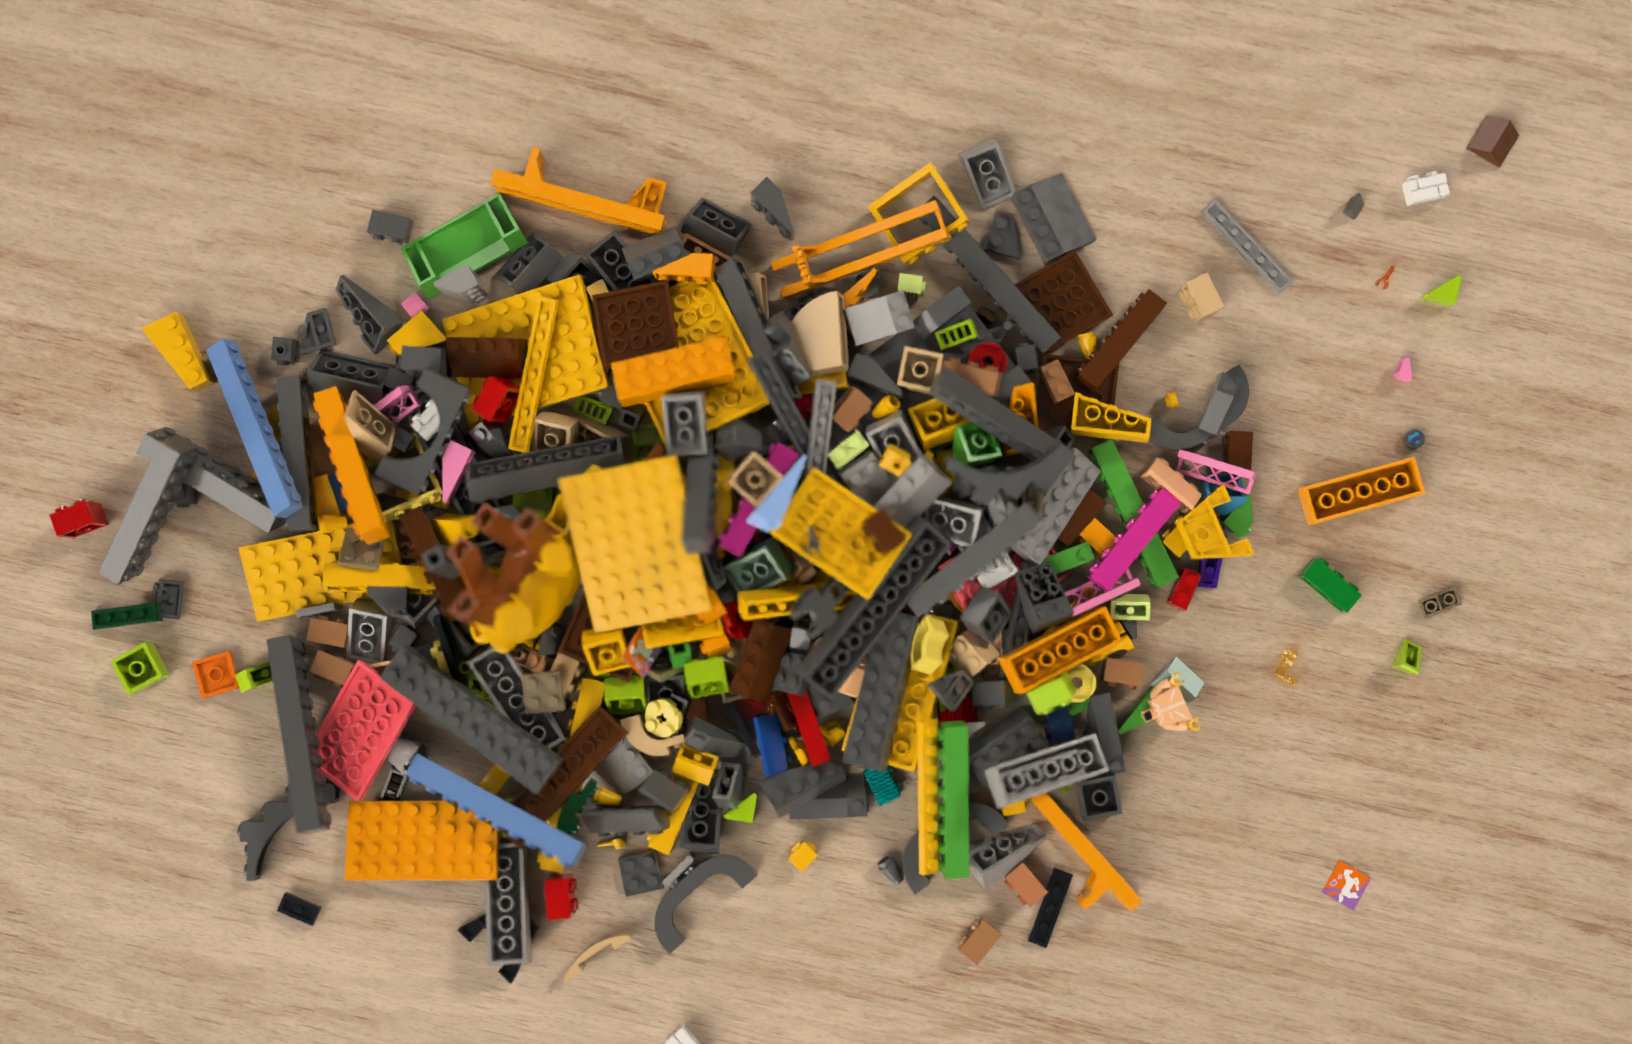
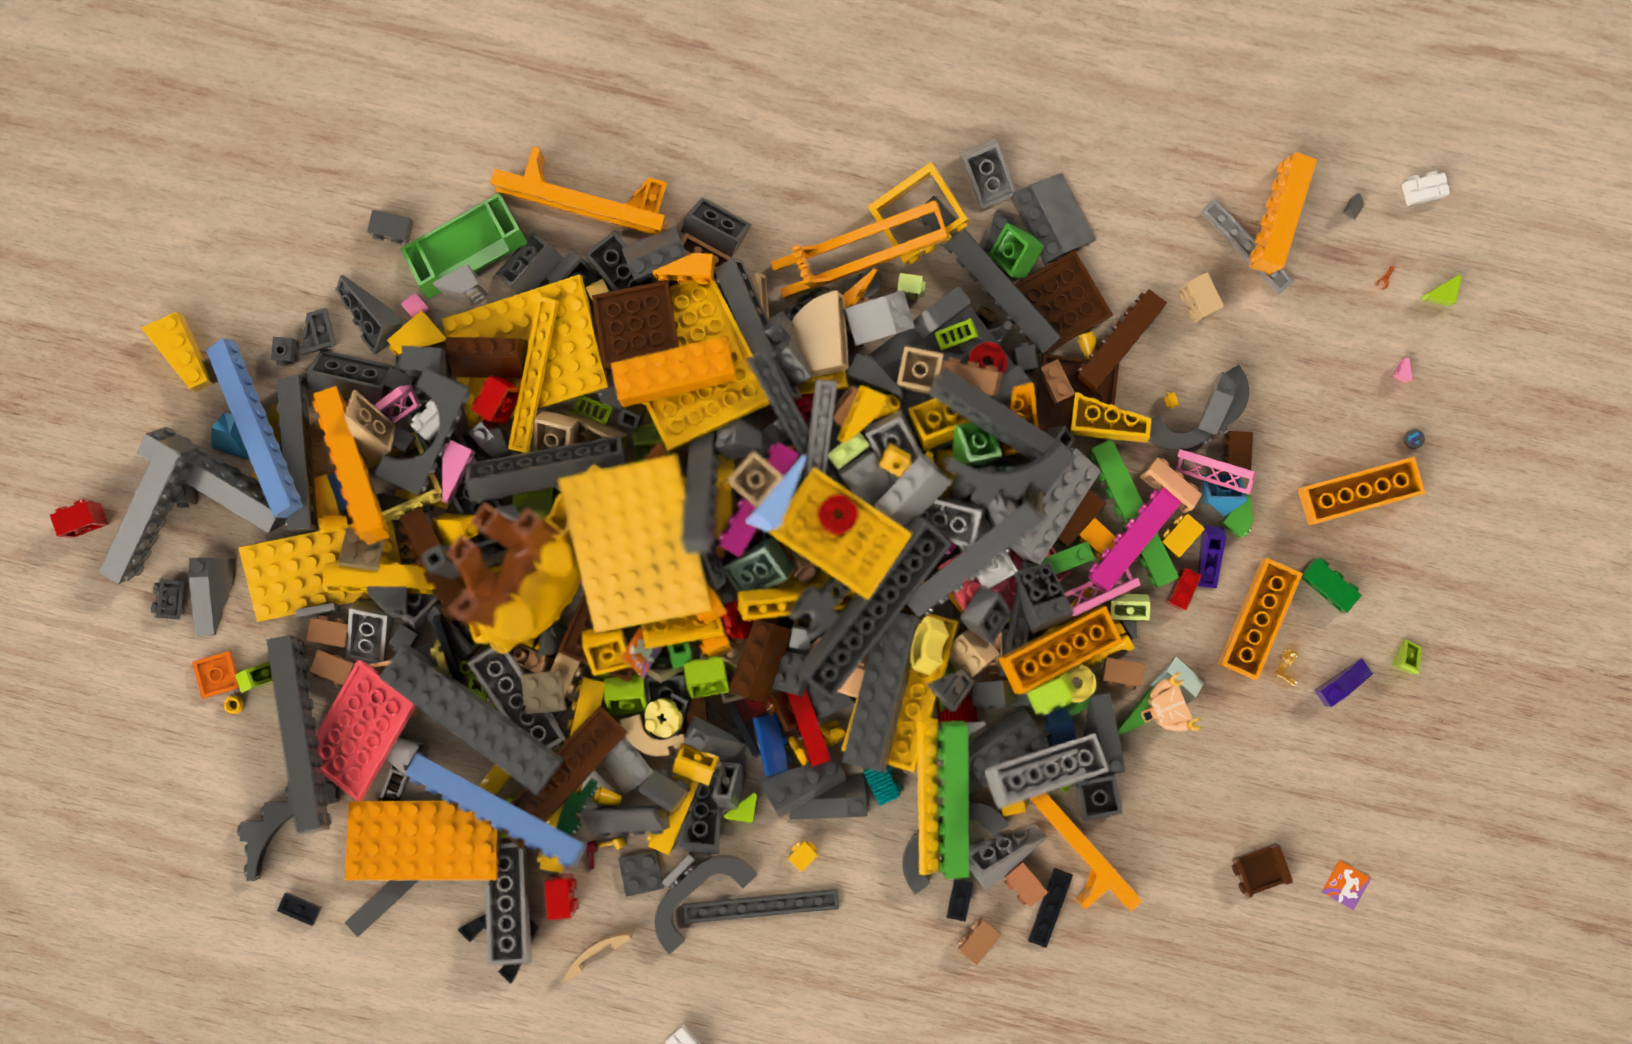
(126, 615): dark green tile -> none
(140, 668): lime brick -> none
(209, 590): none -> dark grey wedge
(227, 437): none -> dark azure slope
(228, 704): none -> yellow plate
(378, 905): none -> dark grey tile
(591, 847): none -> dark red hand
(685, 423): light grey slope -> none
(760, 906): none -> dark grey tile
(769, 200): dark grey slope -> none
(813, 543): dark grey hand -> none
(845, 506): none -> red plate
(862, 411): none -> yellow slope
(882, 532): reddish brown brick -> none
(889, 868): dark grey cone -> none
(959, 900): none -> black plate
(1016, 251): none -> bright green slope
(1204, 534): yellow wing -> none
(1259, 619): none -> light orange brick
(1261, 870): none -> reddish brown panel
(1282, 213): none -> light orange brick
(1343, 683): none -> dark purple slope
(1439, 602): dark tan slope -> none
(1494, 140): reddish brown slope -> none

